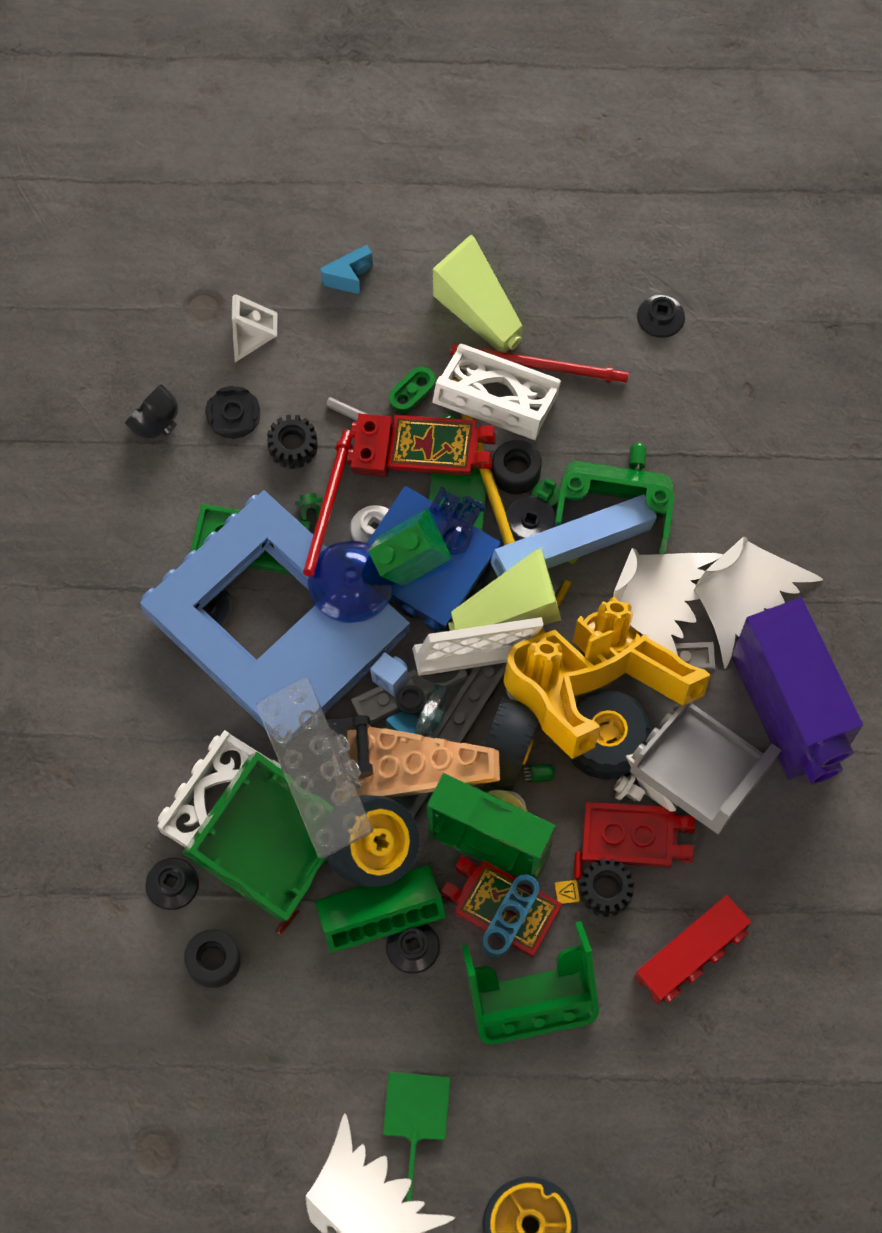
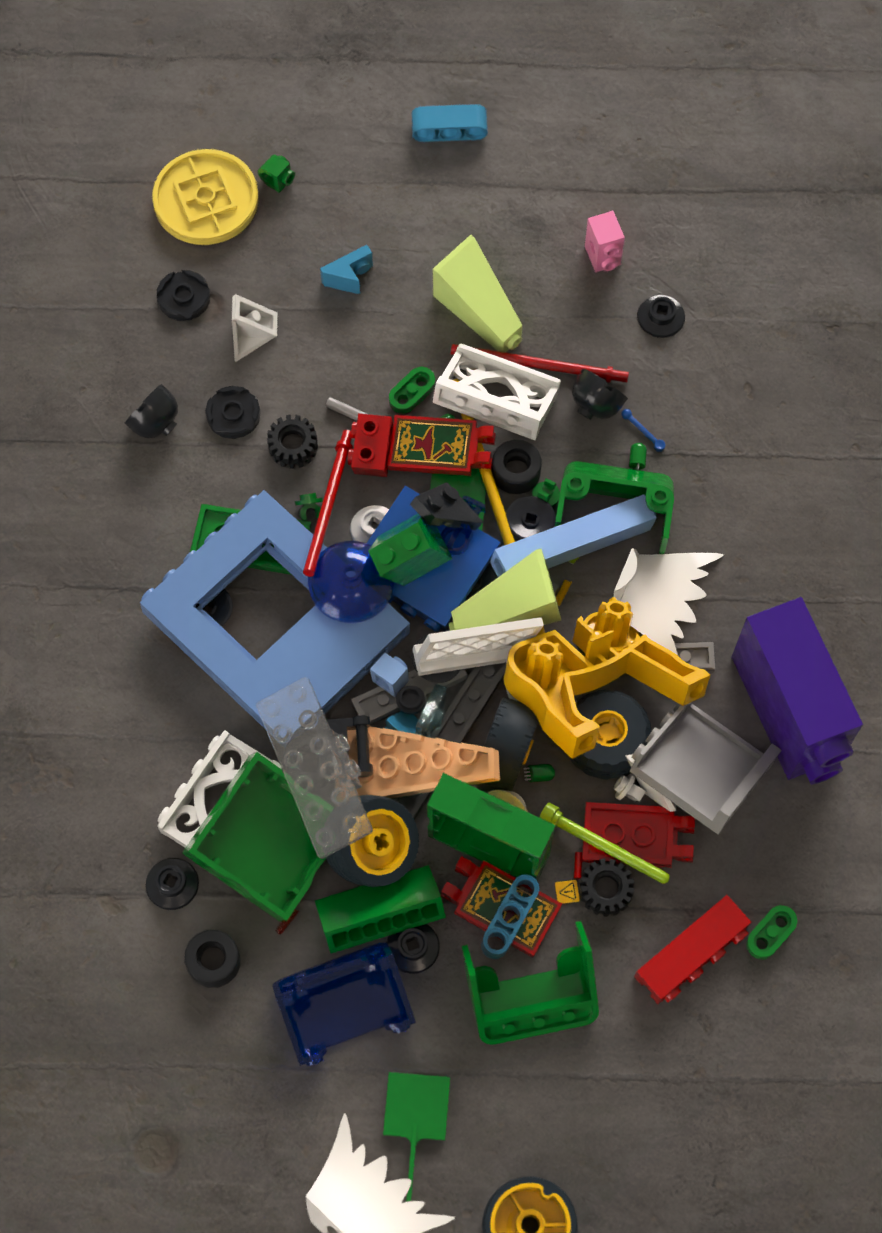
(183, 295): none -> black tile
(205, 197): none -> light yellow plate
(276, 173): none -> green plate
(343, 1001): none -> clear blue windscreen
(445, 507): none -> black wing
(449, 123): none -> dark azure beam
(553, 815): none -> lime piece
(596, 396): none -> black cylinder
(604, 241): none -> bright pink brick
(659, 445): none -> blue hinge
(743, 585): white piece -> none
(771, 933): none -> green plate

